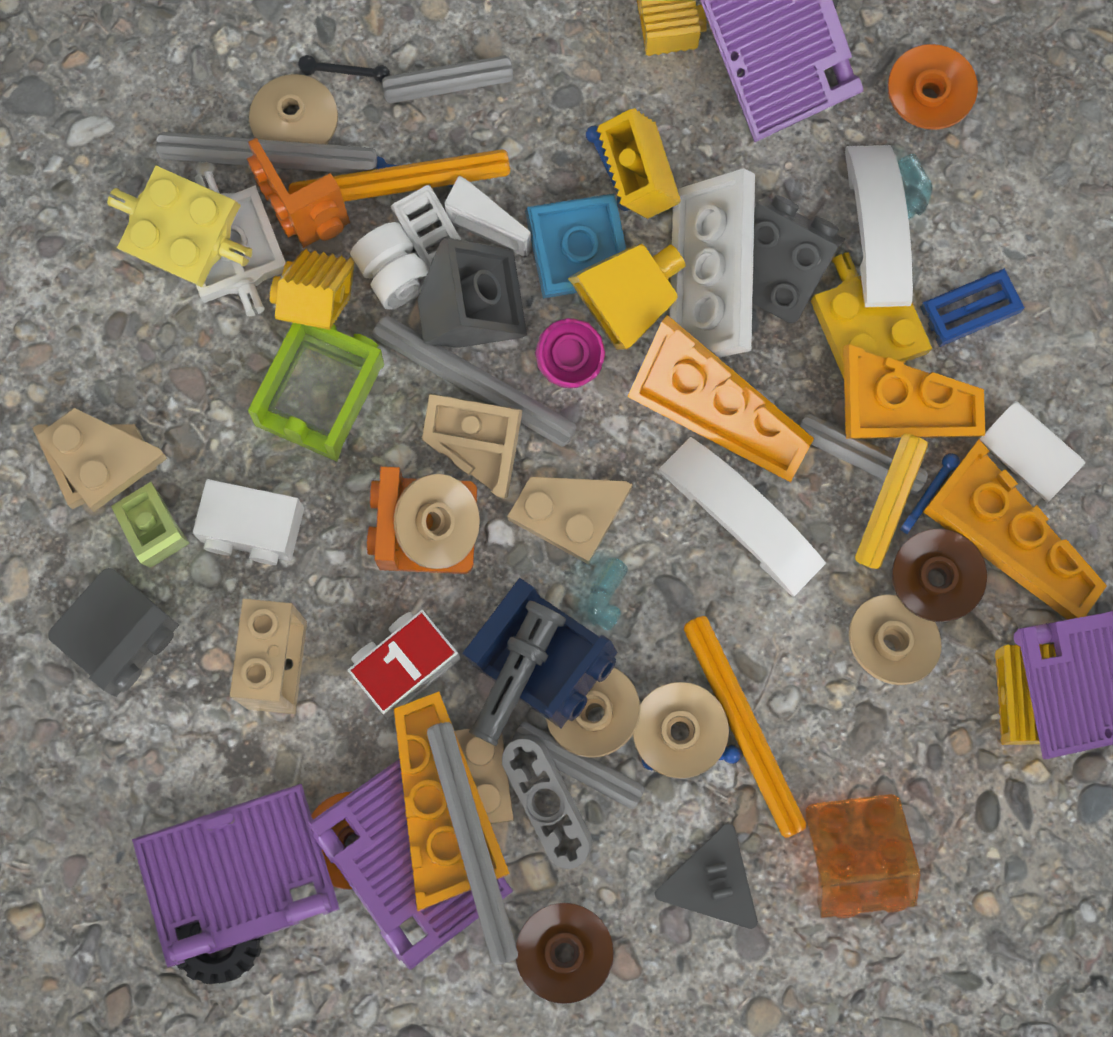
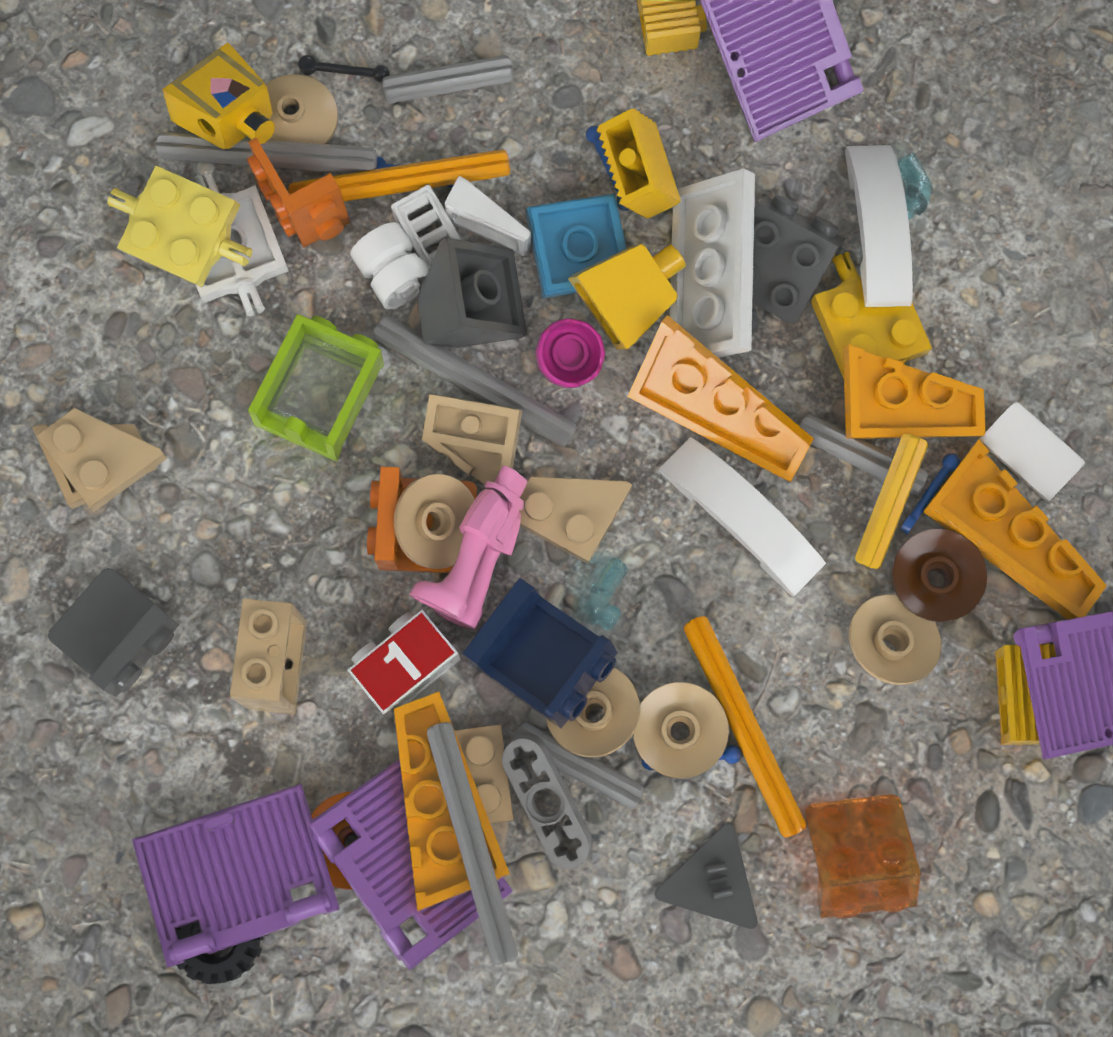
(149, 526): yellowish green slope -> none
(221, 100): none -> yellow torso
(248, 522): white brick -> none
(312, 289): yellow brick -> none
(487, 532): none -> bright pink piece
(527, 645): dark grey pin -> none
(564, 980): reddish brown dish -> none
(935, 69): orange dish -> none
(937, 323): blue tile -> none

